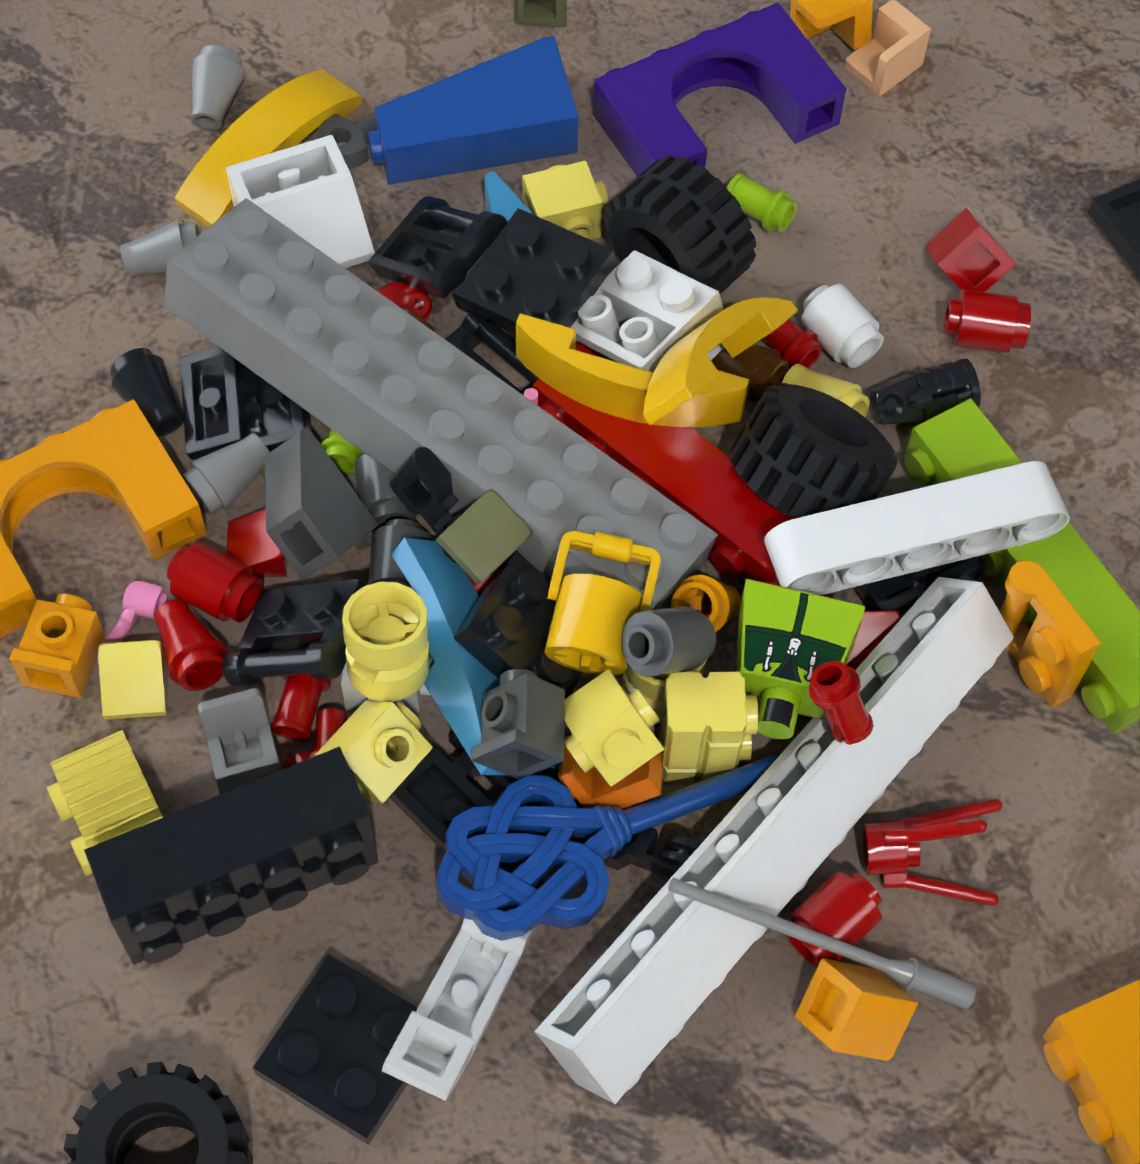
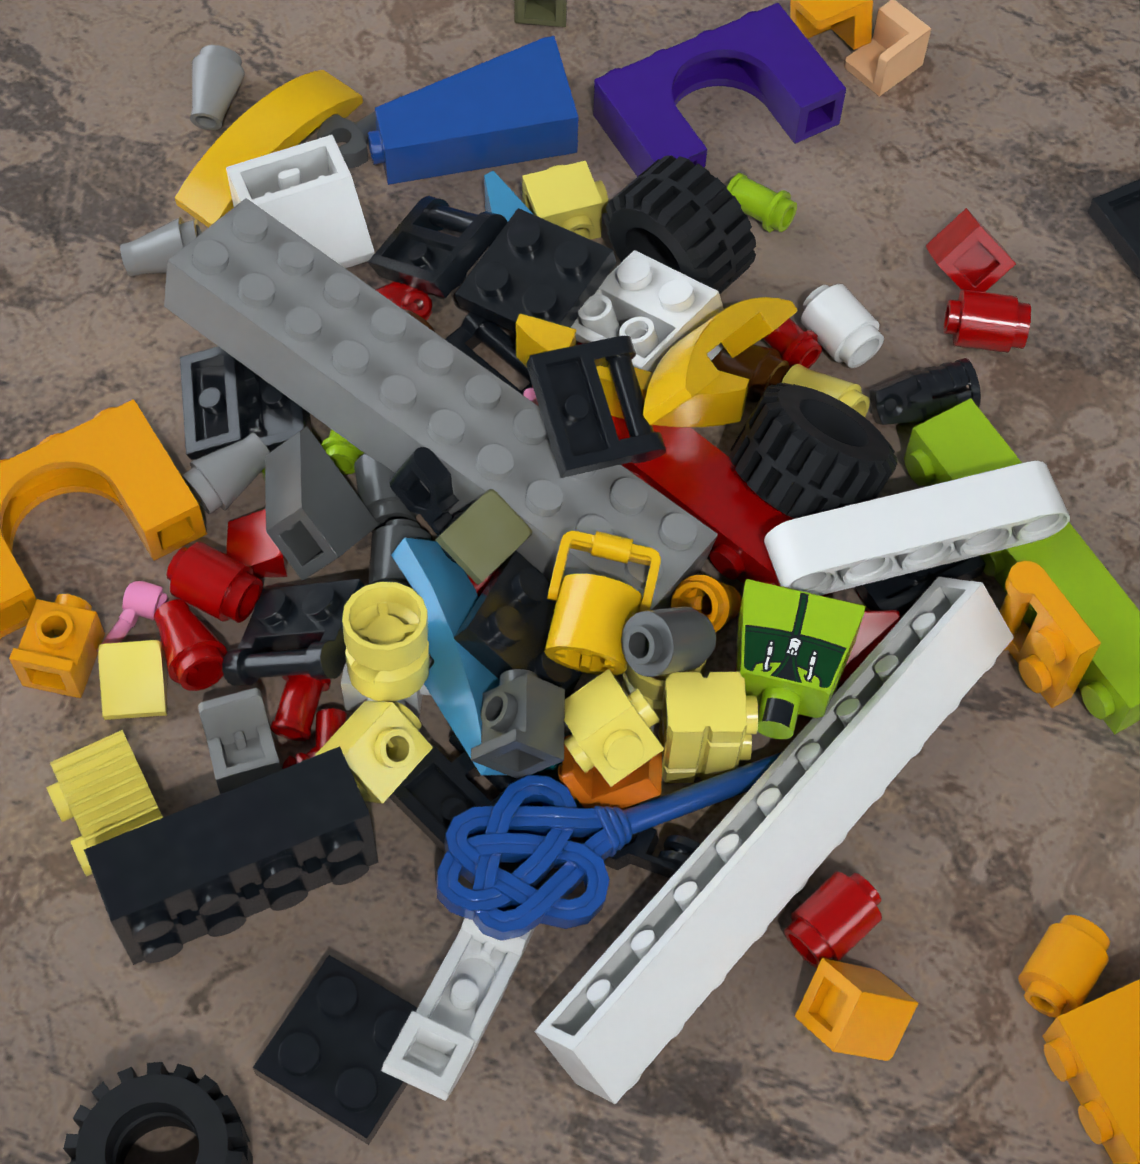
(146, 380): black cone -> none
(578, 411): none -> black plate
(836, 690): red pin -> none
(895, 846): red plant -> none
(906, 972): light grey piece -> none
(1065, 966): none -> light orange brick

